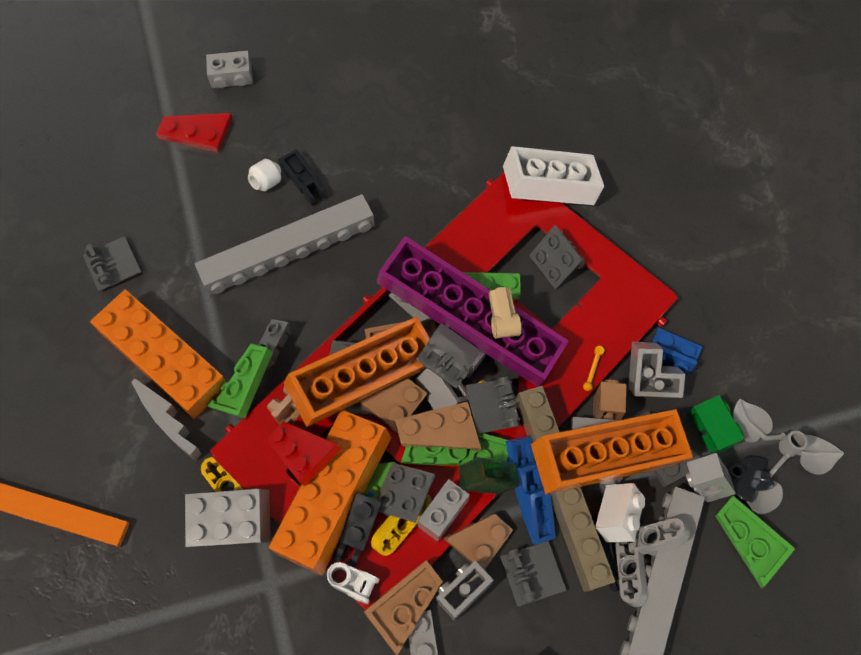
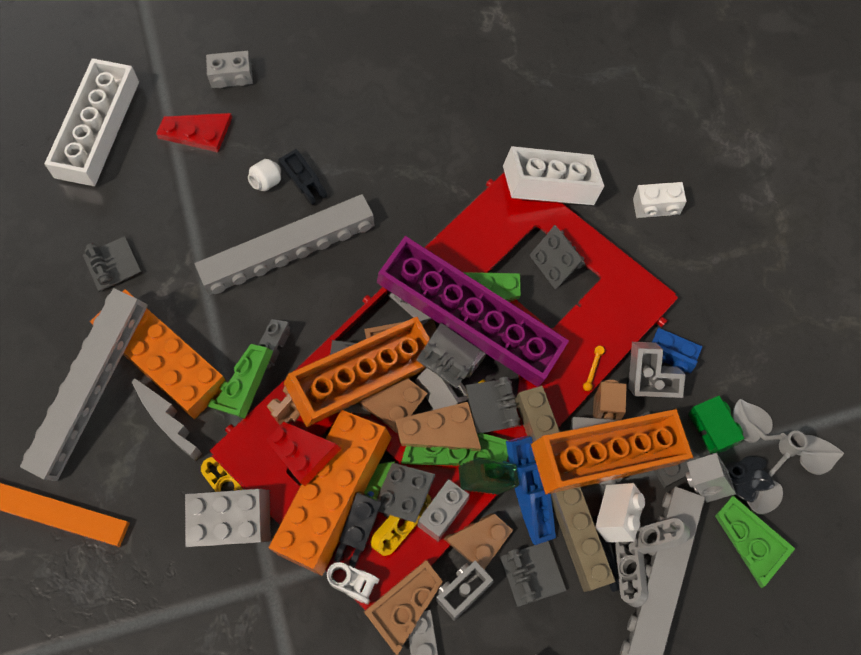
(83, 386): none -> light grey brick
(92, 122): none -> white brick
(504, 320): tan piece -> none
(659, 199): none -> white brick

